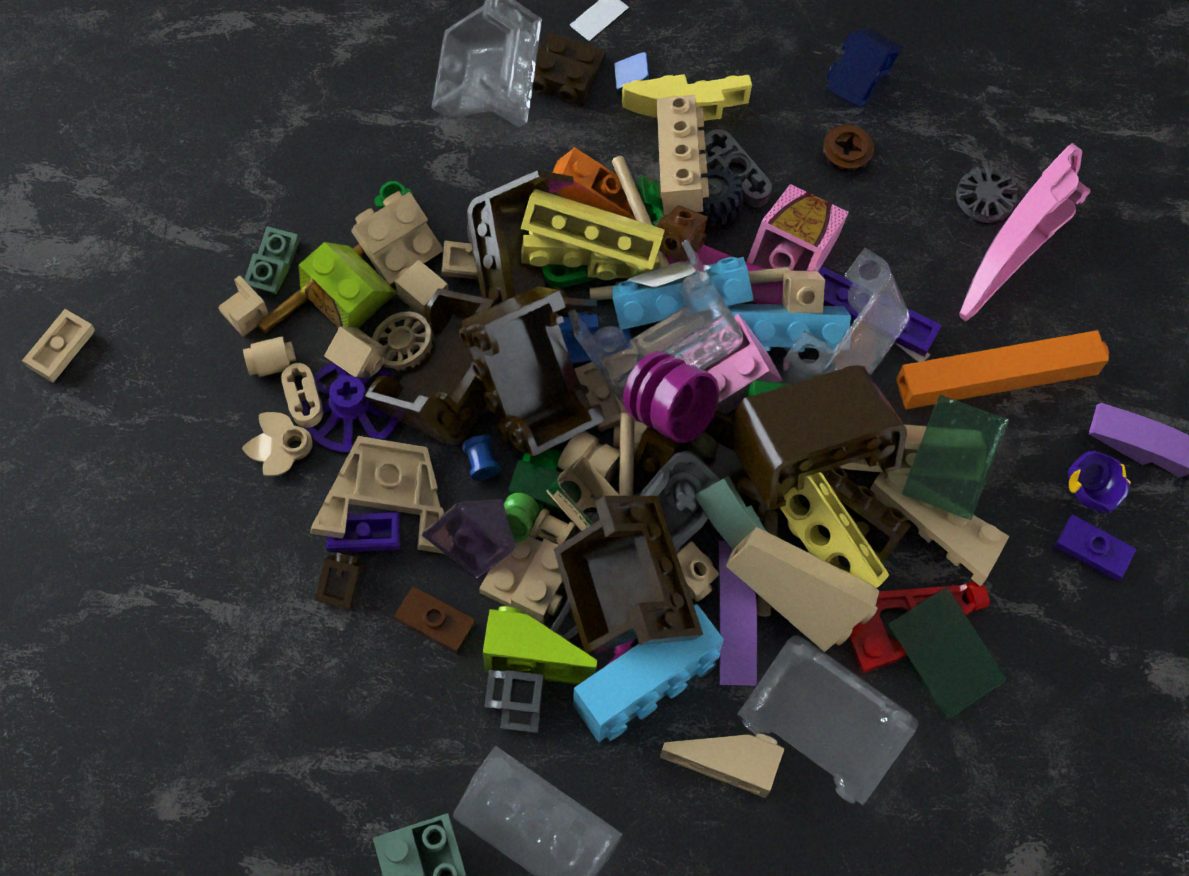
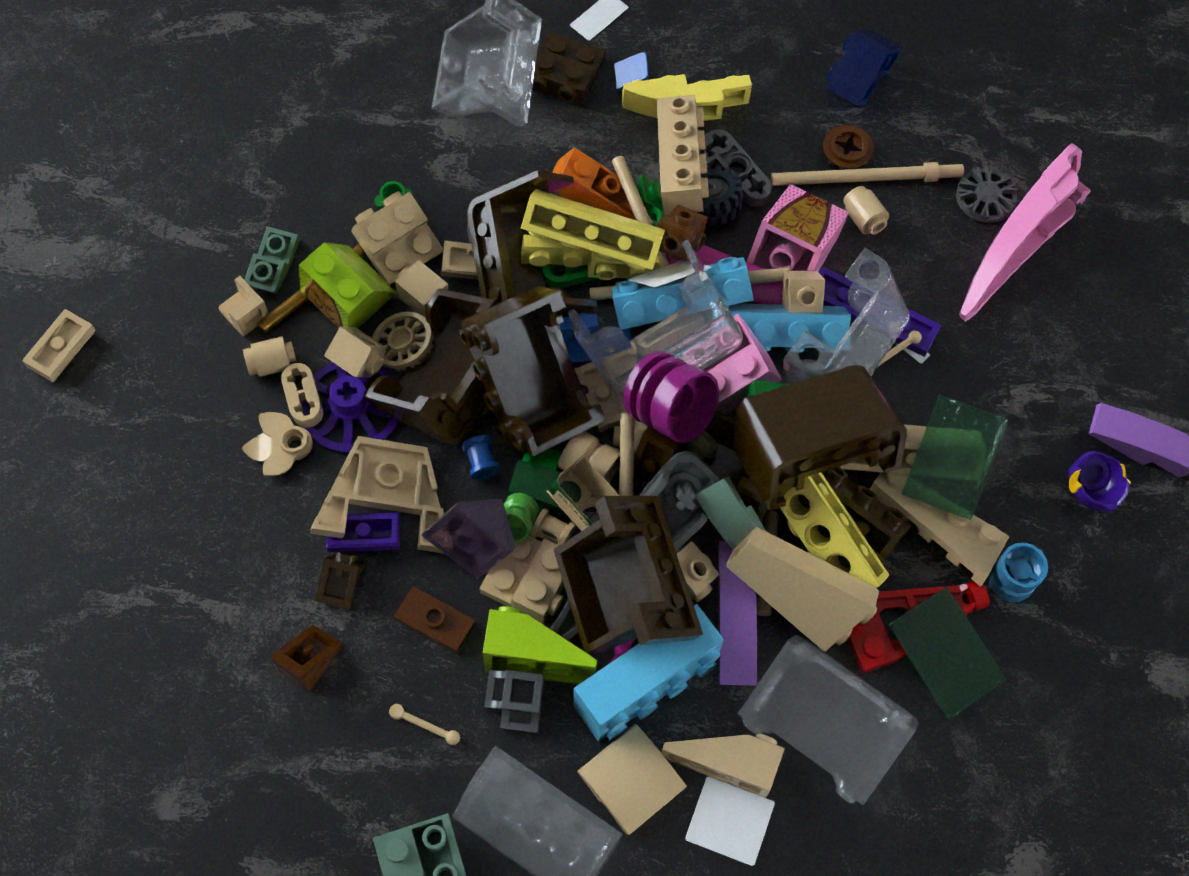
(306, 656): none -> reddish brown slope
(397, 712): none -> tan hinge
(632, 779): none -> tan slope
(730, 821): none -> white sticker
(866, 210): none -> tan brick
(914, 337): none -> tan hinge
(928, 172): none -> tan bar
(1002, 369): orange brick -> none
(1018, 572): none -> dark azure wheel
(1095, 547): dark purple plate -> none

